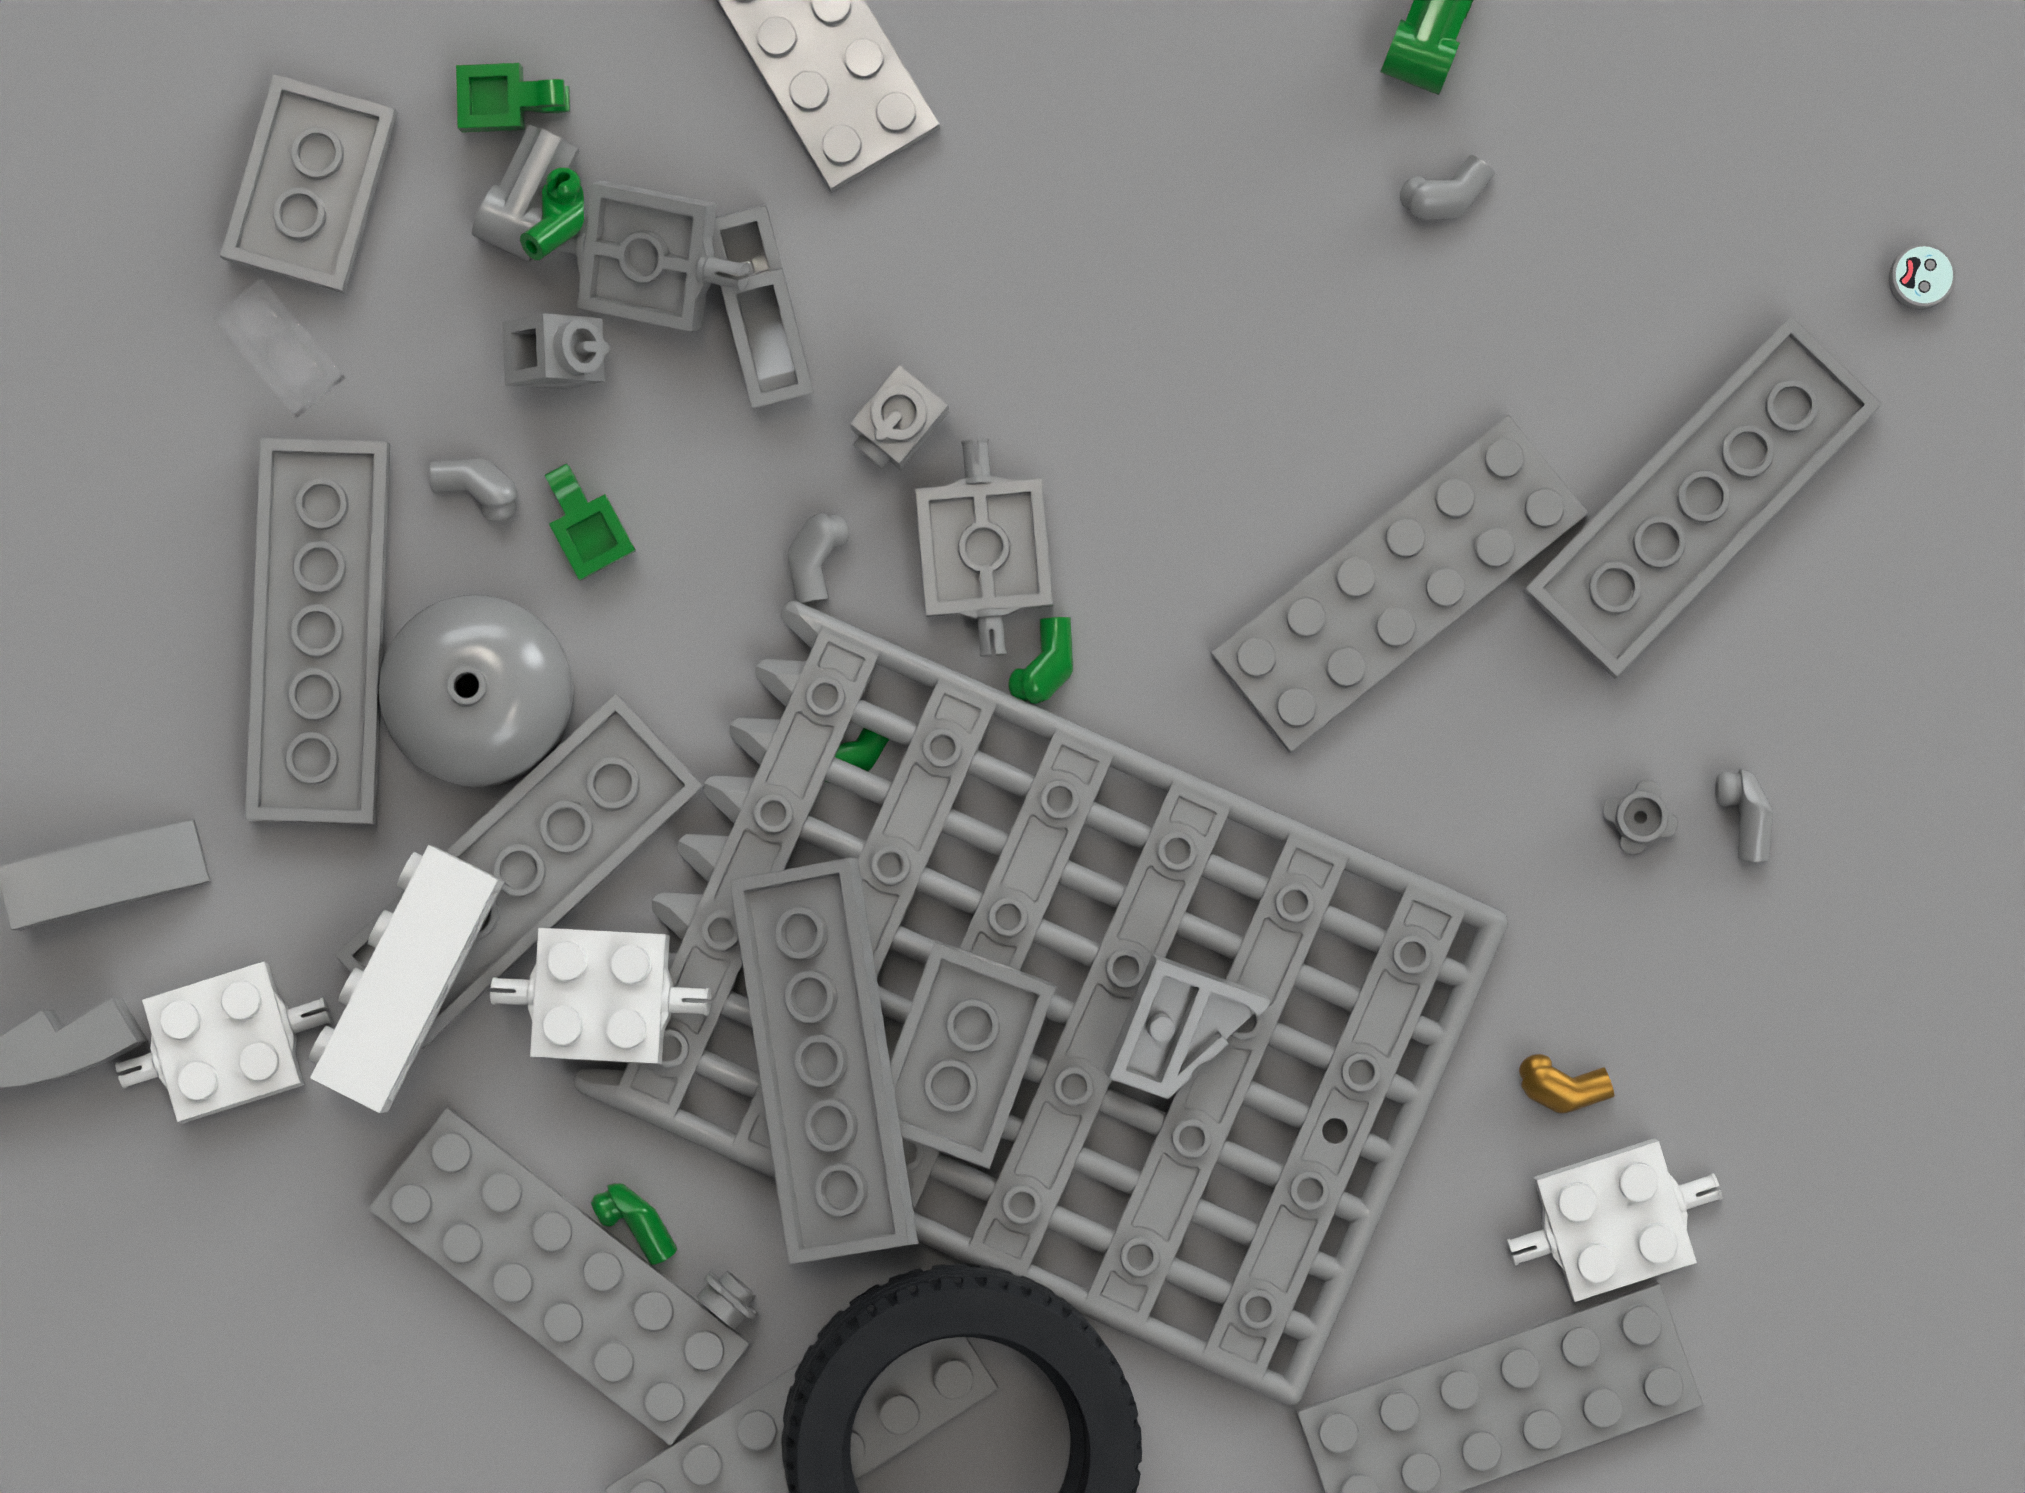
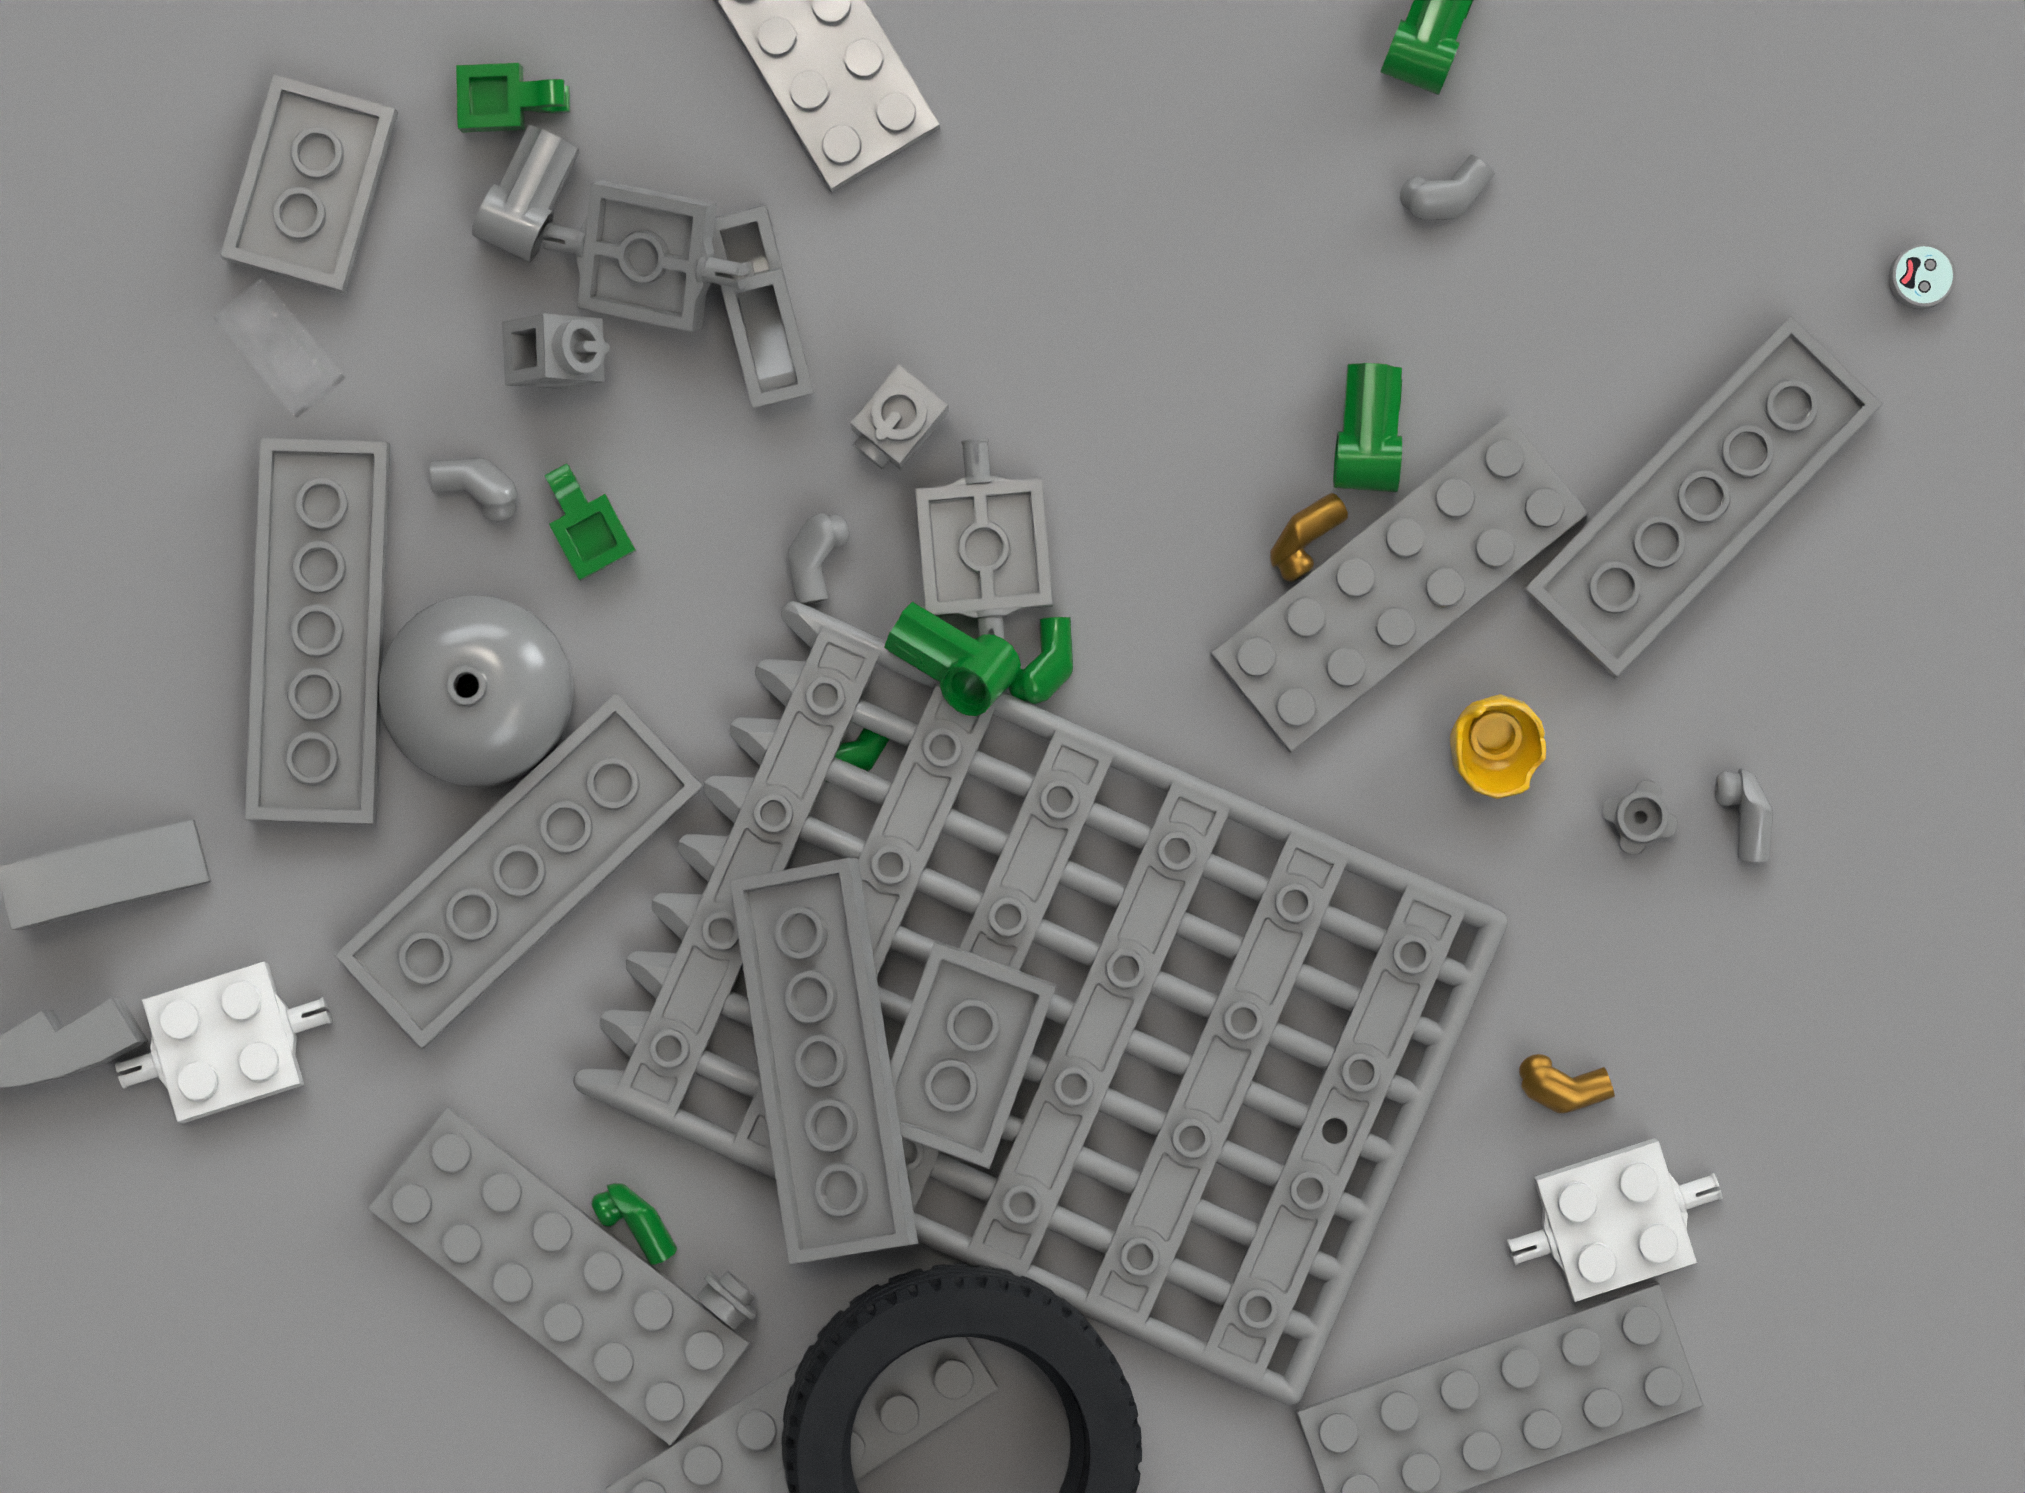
(406, 978): white brick -> none
(560, 214): green arm -> none
(600, 995): white plate -> none
(968, 669): none -> green piece
(1178, 1024): light grey wing -> none
(1300, 531): none -> pearl gold arm
(1368, 446): none -> green piece
(1497, 746): none -> yellow hair

